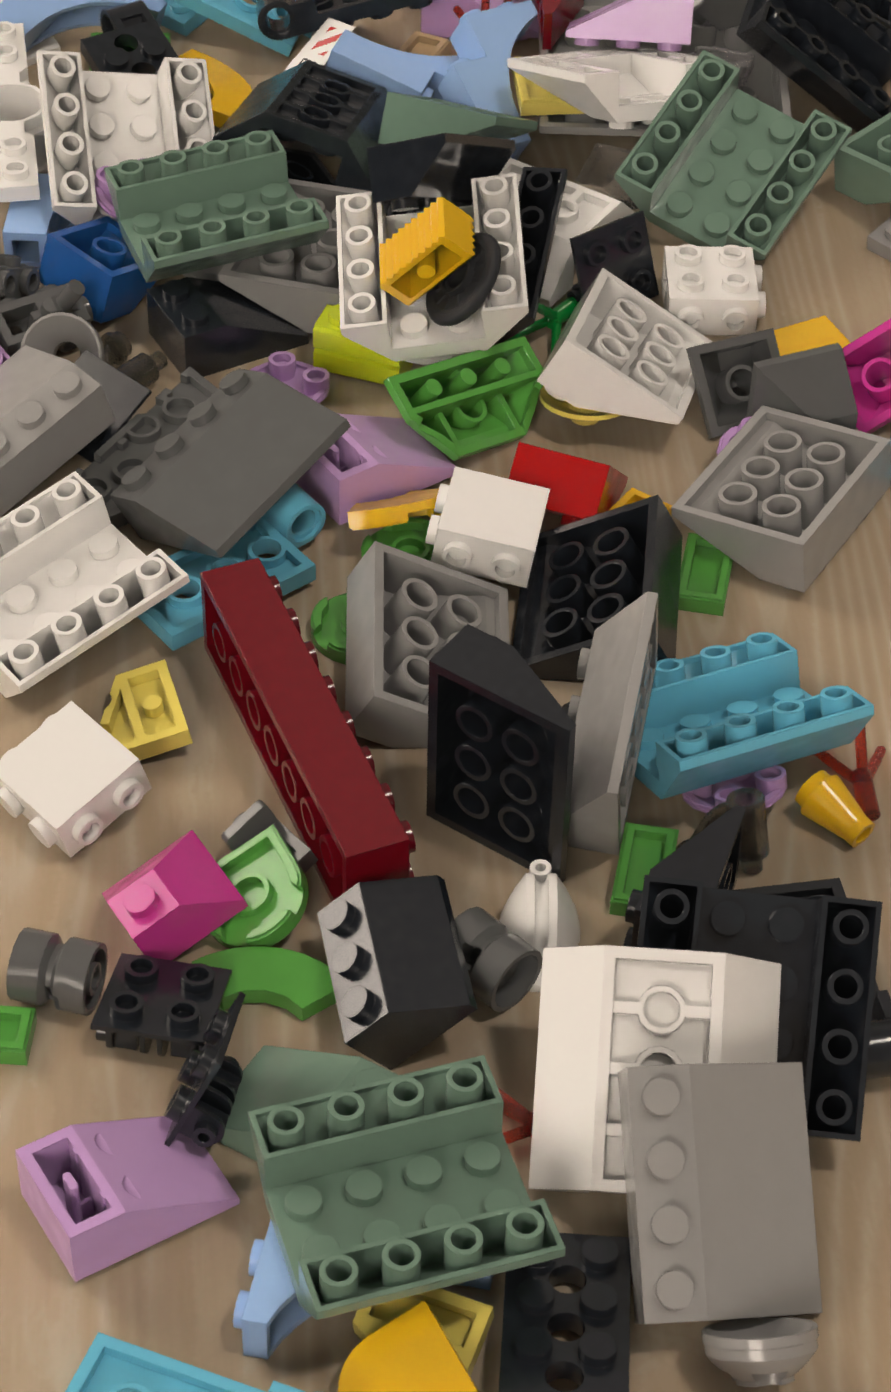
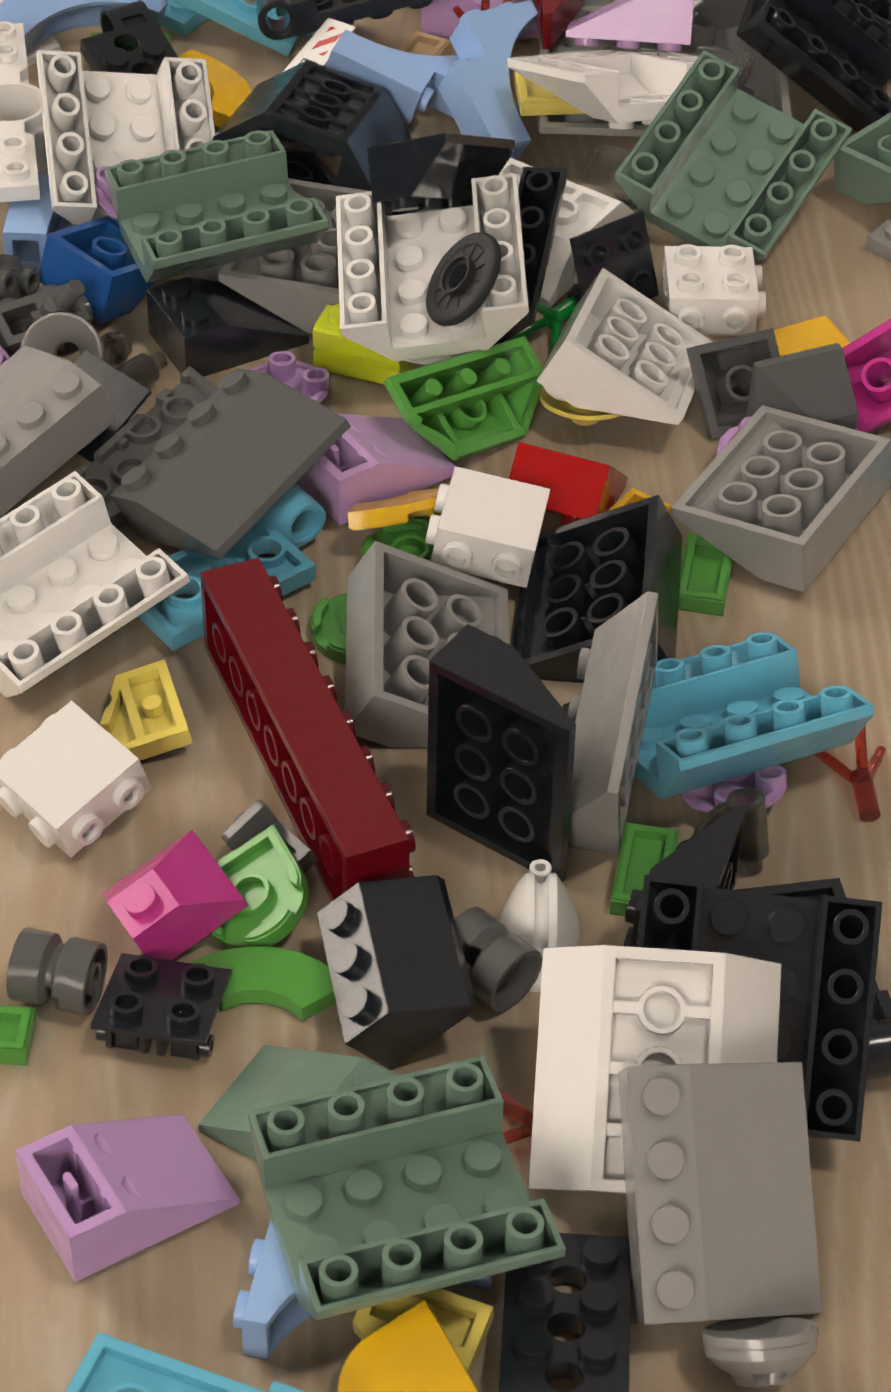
(211, 1084): black hinge -> none
(422, 116): sand green slope -> none
(426, 251): yellow brick -> none
(832, 806): yellow cone -> none

